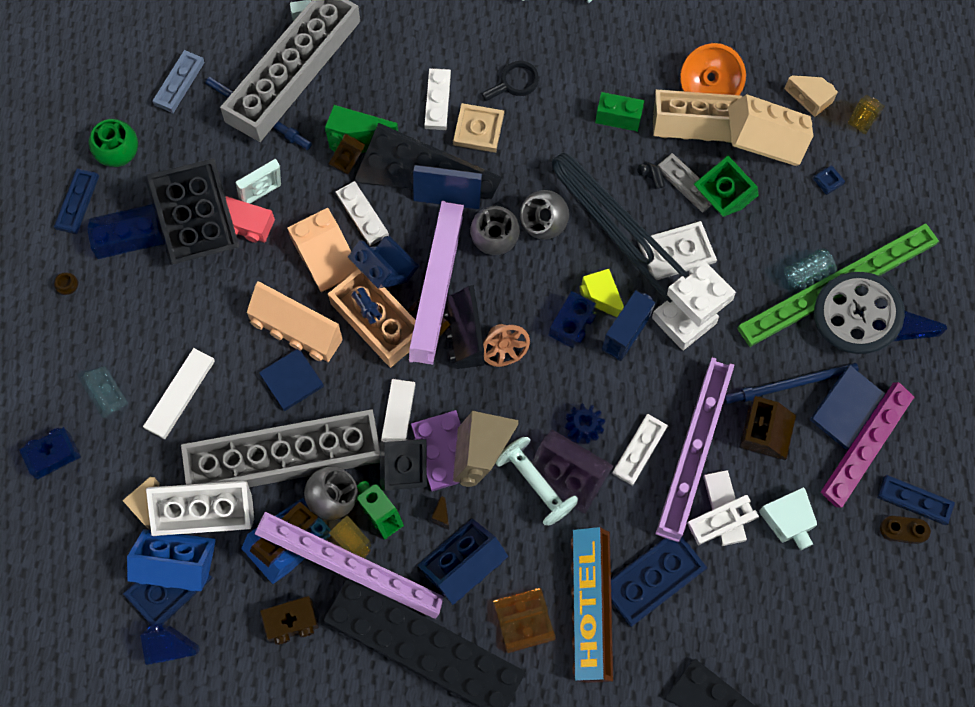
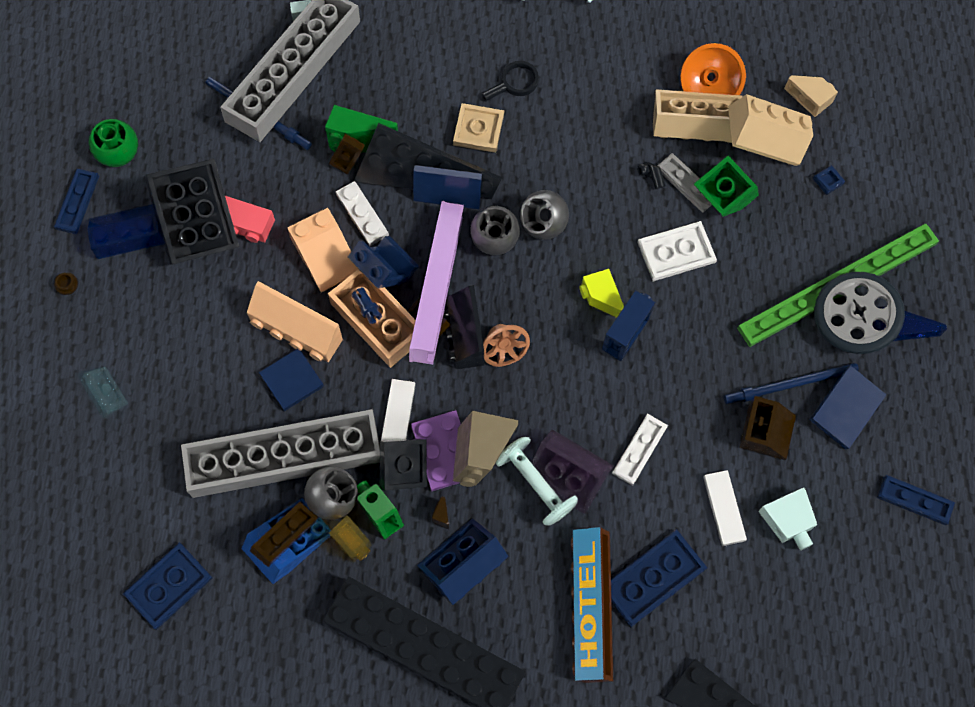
(62, 451): clear blue brick -> none
(138, 501): tan slope -> none
(166, 644): clear blue slope -> none
(170, 560): blue slope -> none
(178, 81): sand blue plate -> none
(179, 393): white tile -> none
(200, 508): white slope -> none
(259, 182): light aqua tile -> none
(300, 610): dark brown brick -> none
(349, 565): lavender tile -> none
(437, 99): white plate -> none
(524, 620): clear orange slope -> none
(569, 318): clear blue brick -> none
(595, 423): clear blue gear -> none
(619, 111): green brick -> none
(691, 299): piece -> none
(694, 451): lavender tile -> none
(722, 520): white plate -> none
(810, 269): clear light blue piece -> none
(866, 114): clear yellow slope -> none
(867, 445): magenta plate -> none
(906, 529): dark brown plate -> none

